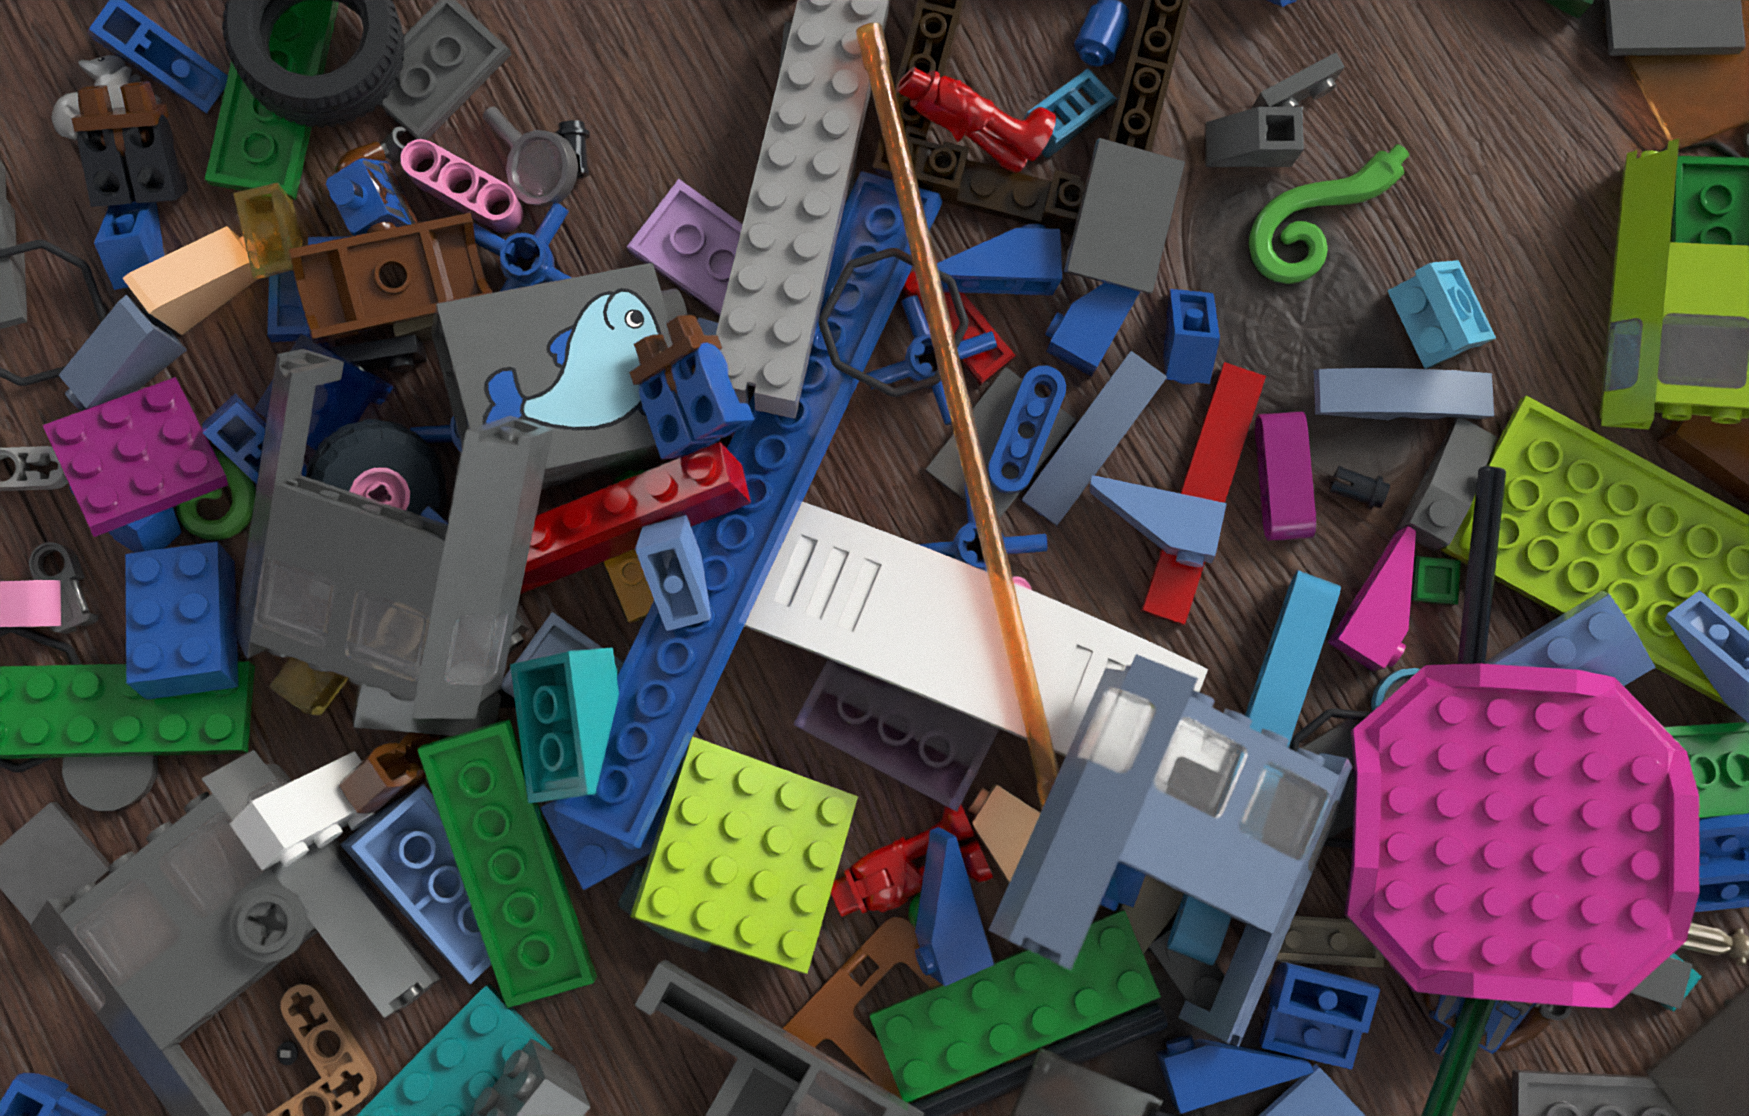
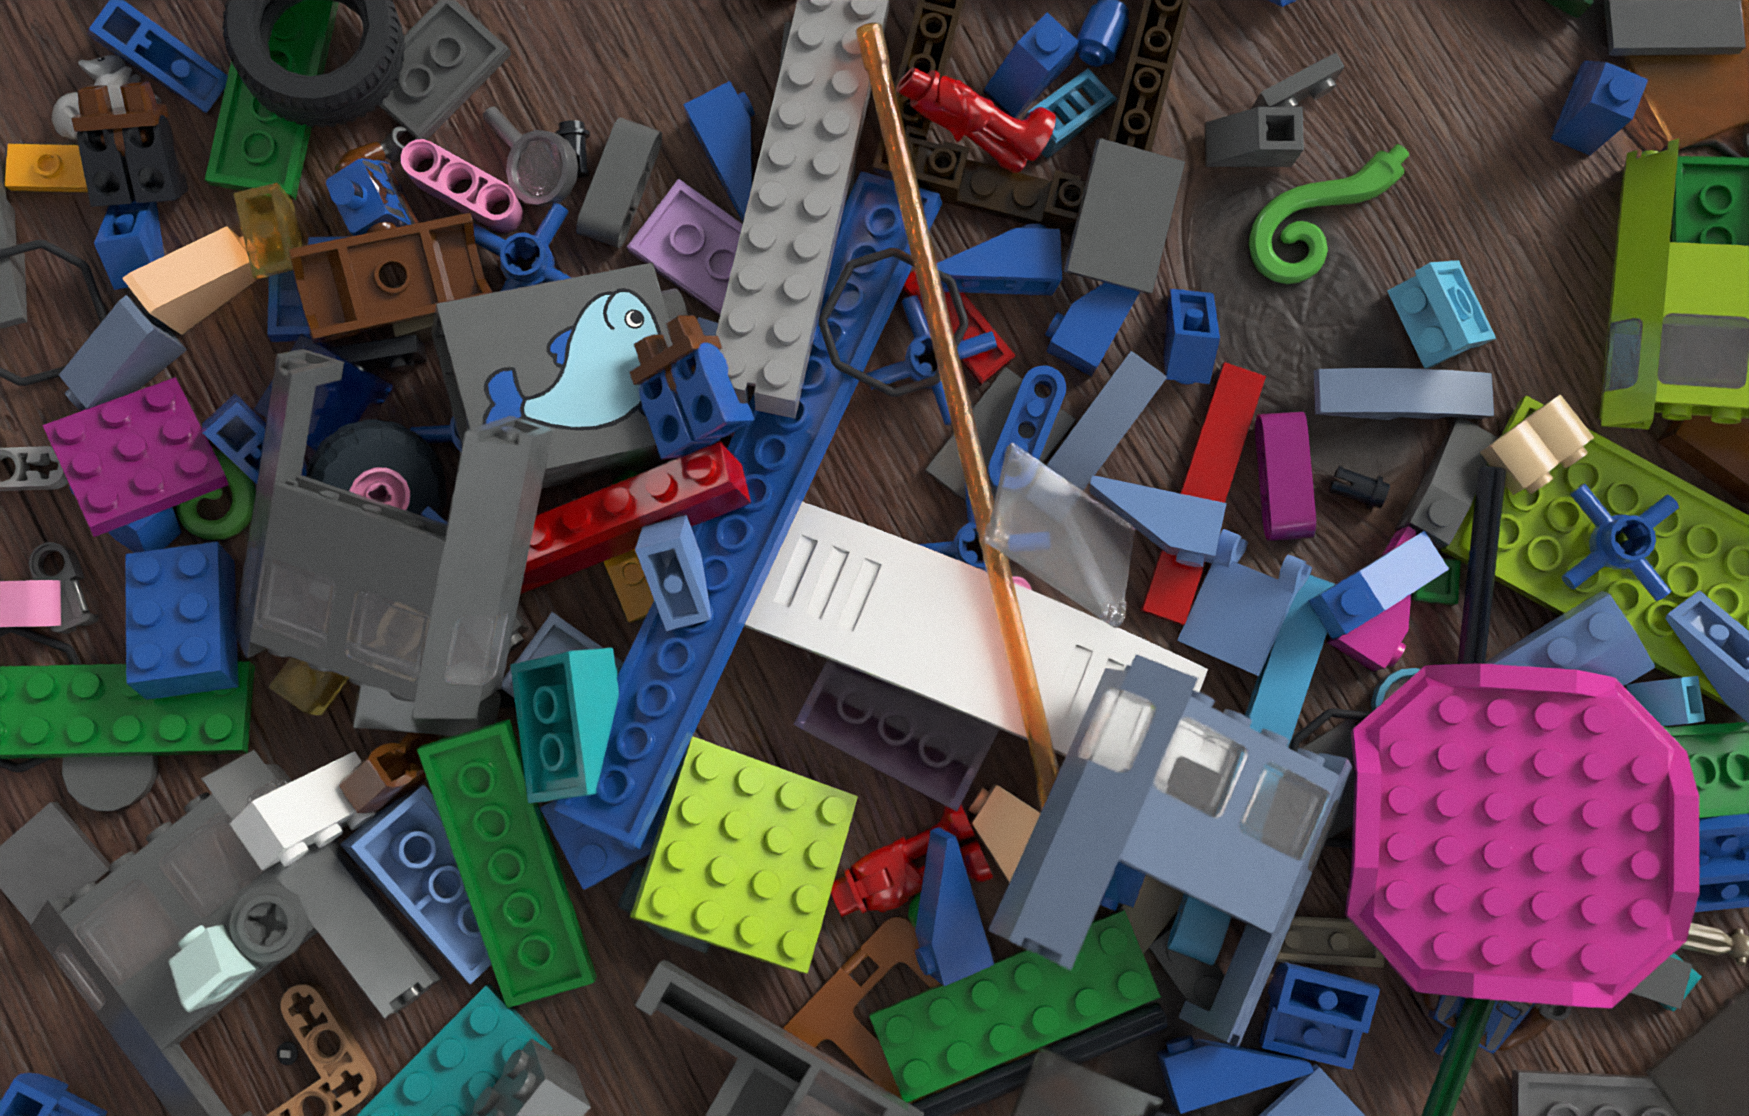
(44, 168): none -> light orange plate
(209, 967): none -> light aqua slope
(619, 182): none -> dark grey beam
(726, 135): none -> blue slope
(1032, 66): none -> blue slope
(1061, 535): none -> clear piece
(1240, 607): none -> medium blue flag
(1378, 585): none -> slope
(1538, 445): none -> tan brick
(1598, 106): none -> blue slope
(1630, 553): none -> blue bar
(1671, 700): none -> medium azure brick

